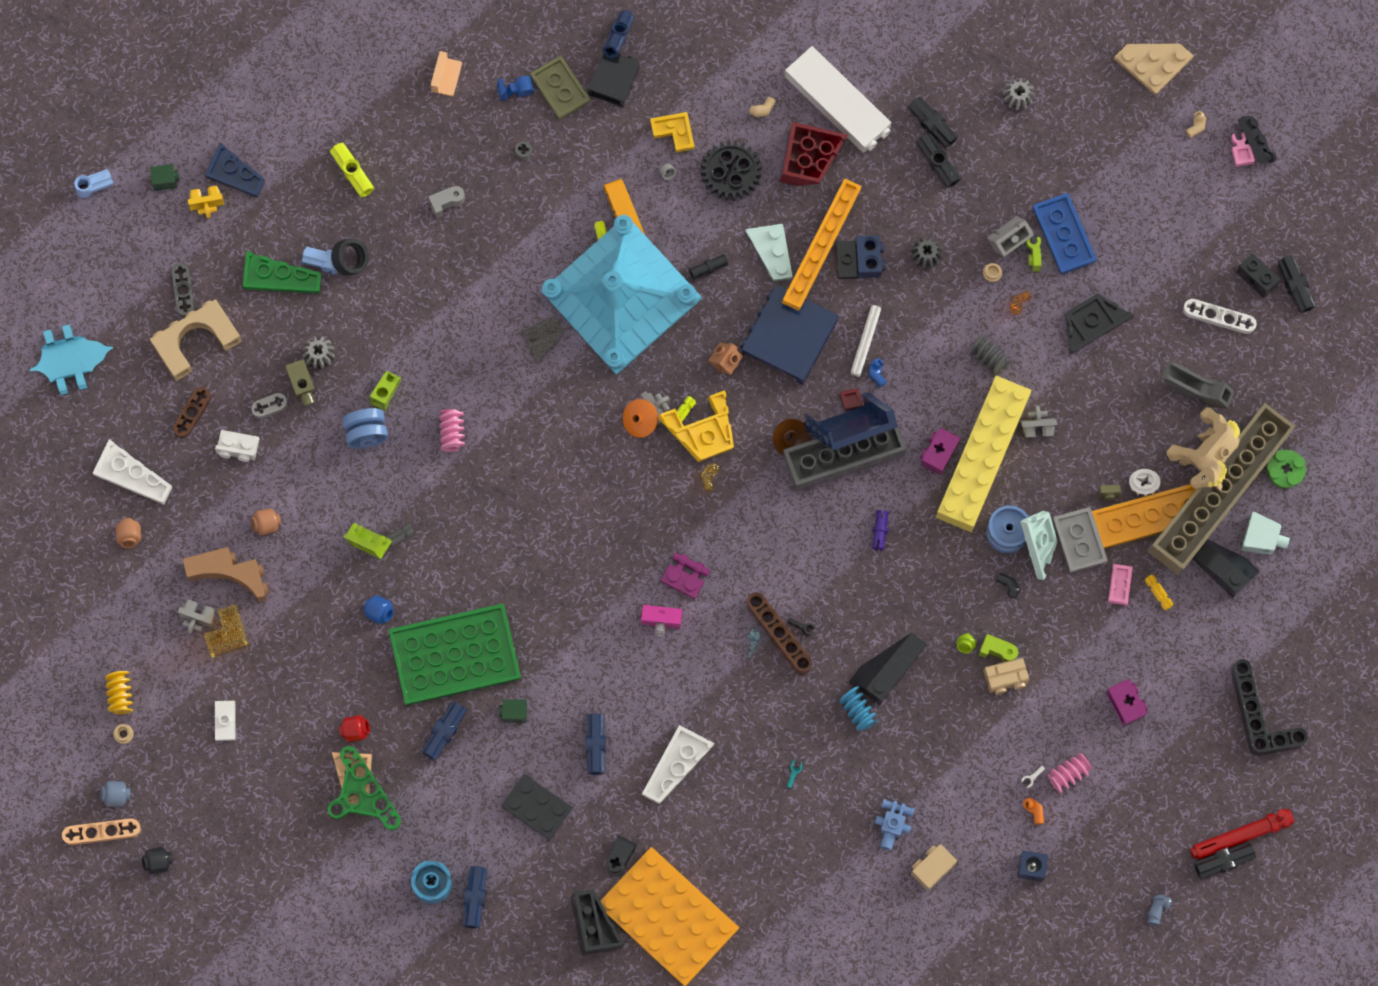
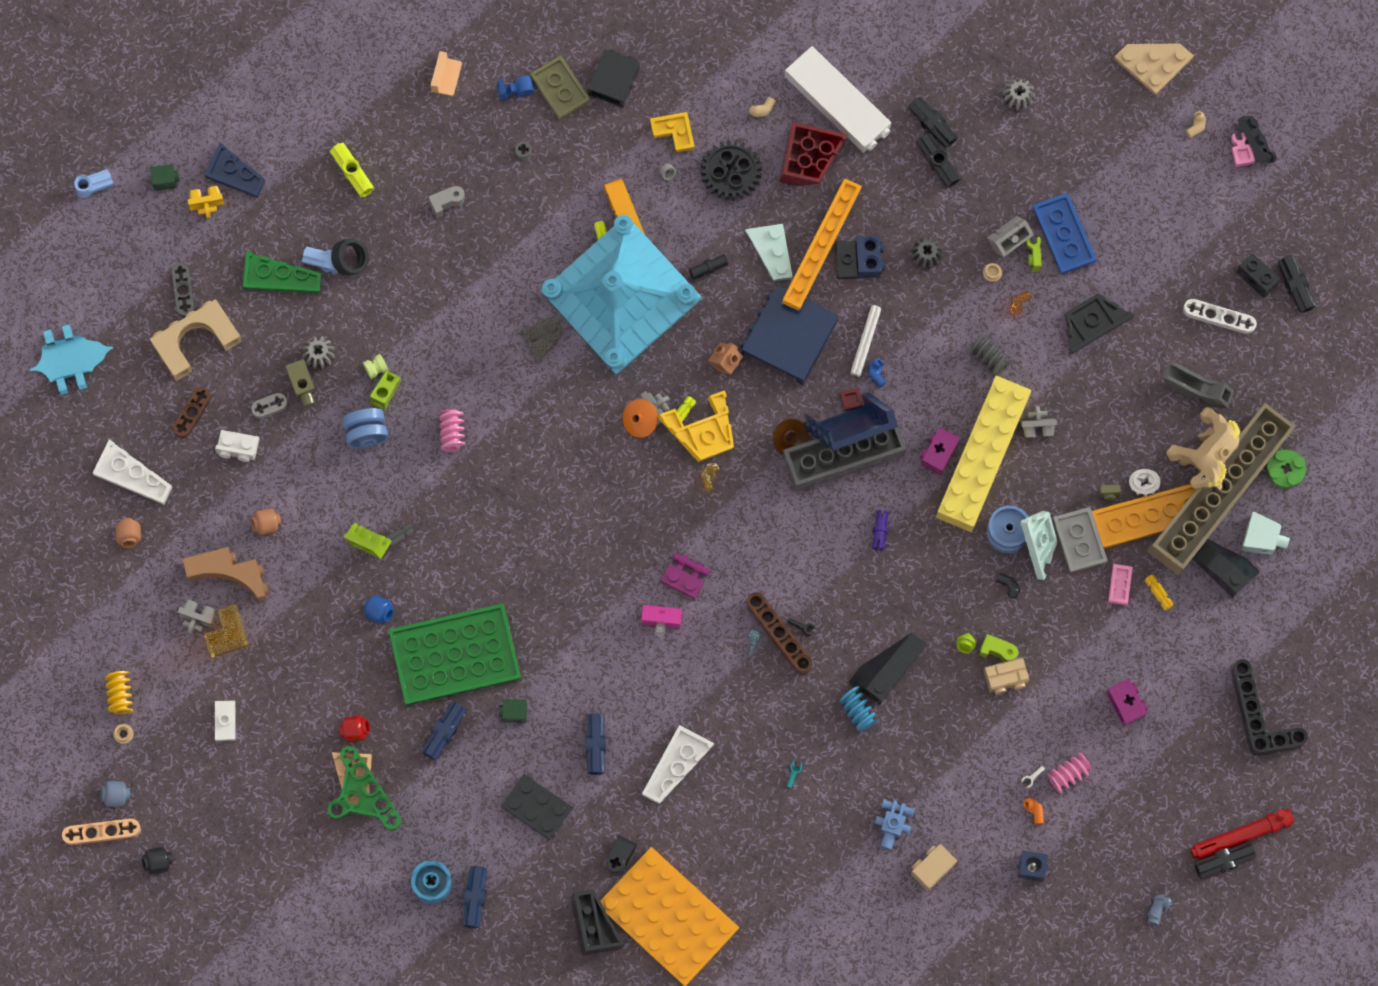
(375, 366): none -> yellowish green wheel
(618, 34): dark blue piece -> none

